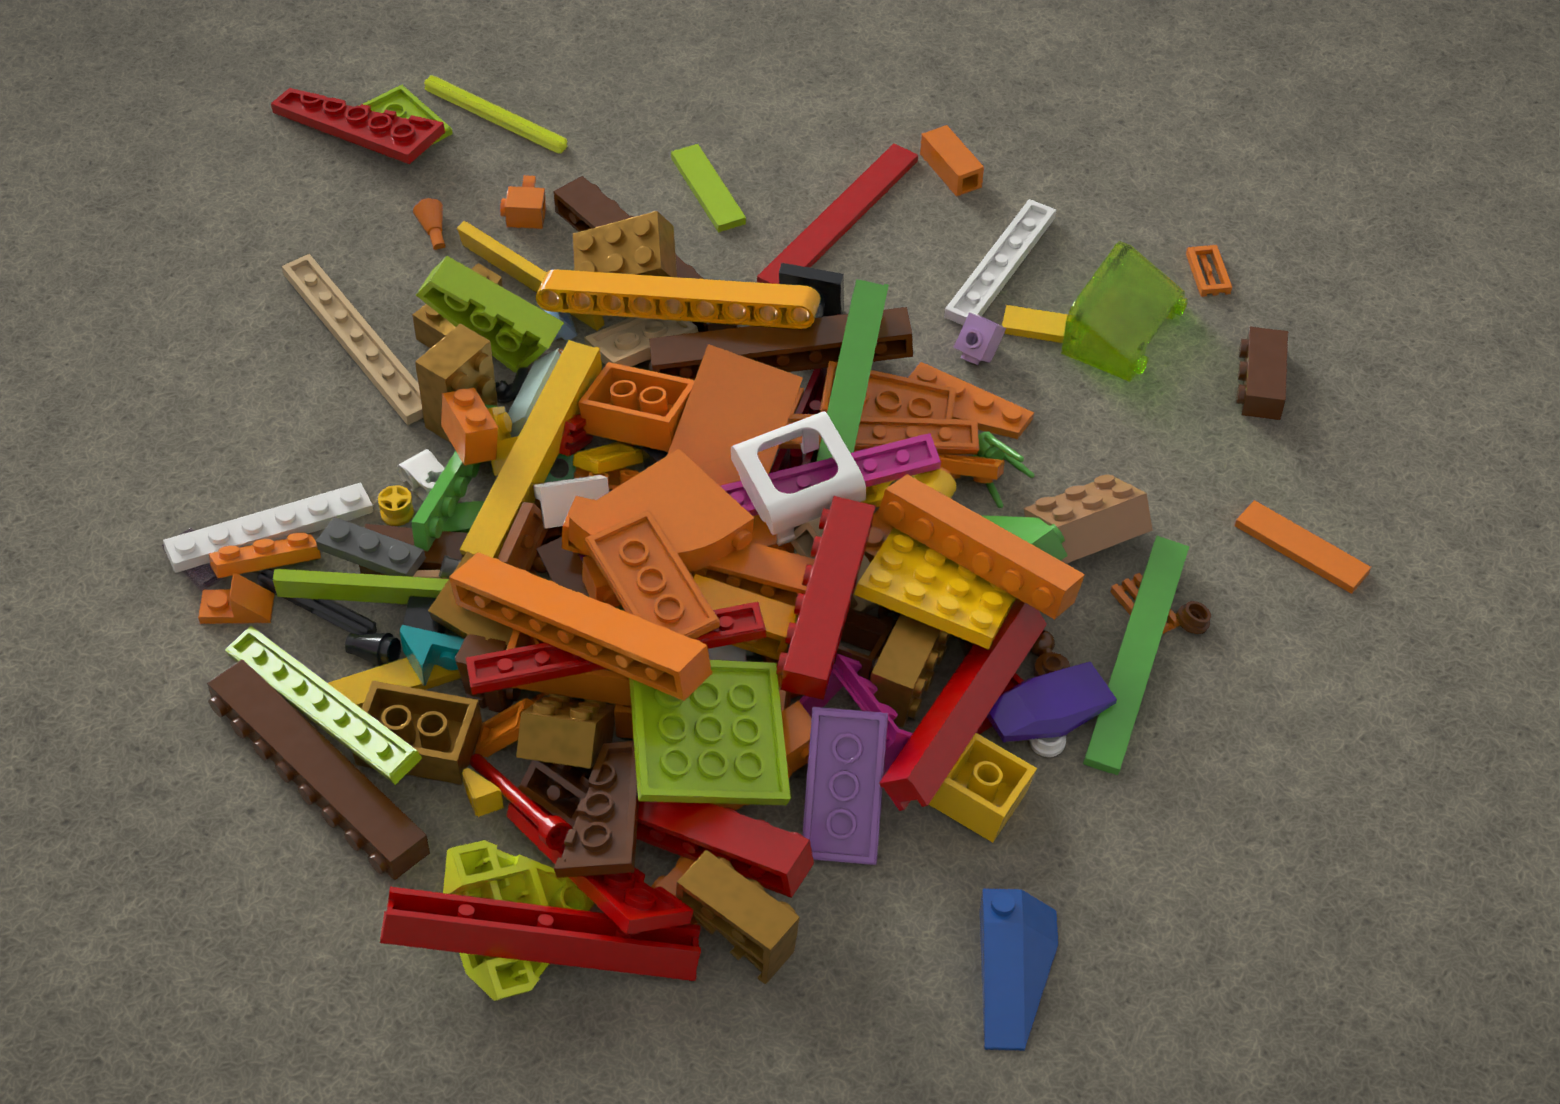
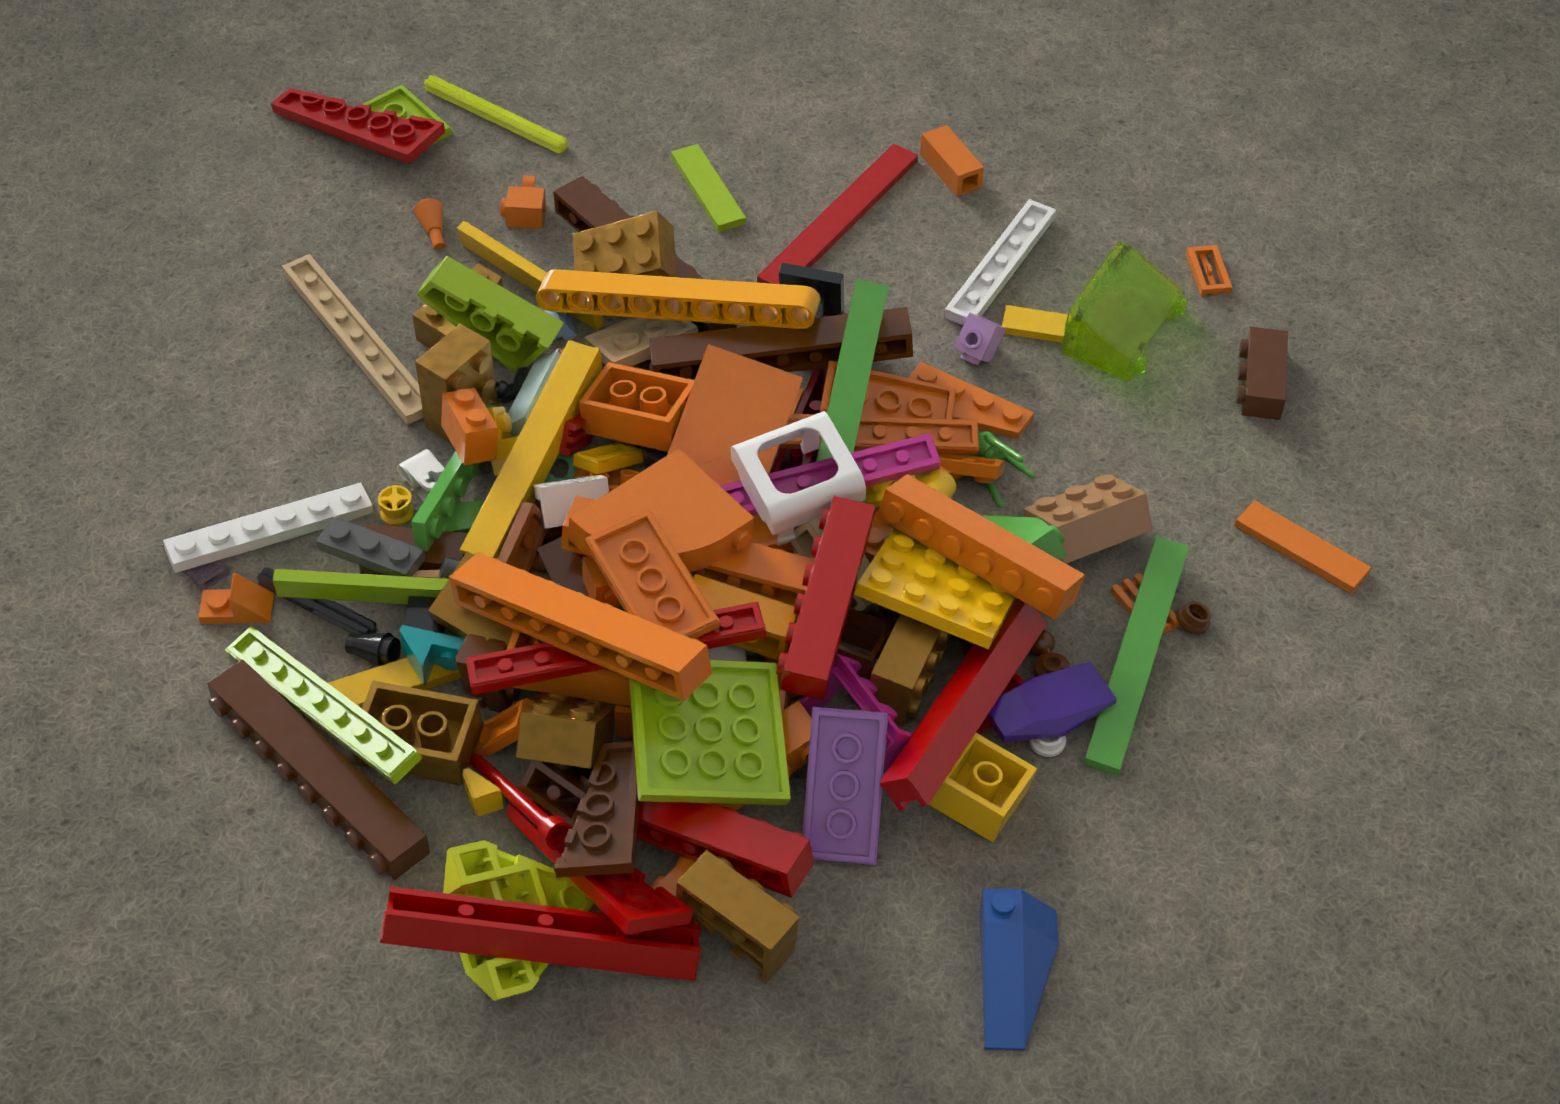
(264, 555): orange plate -> none

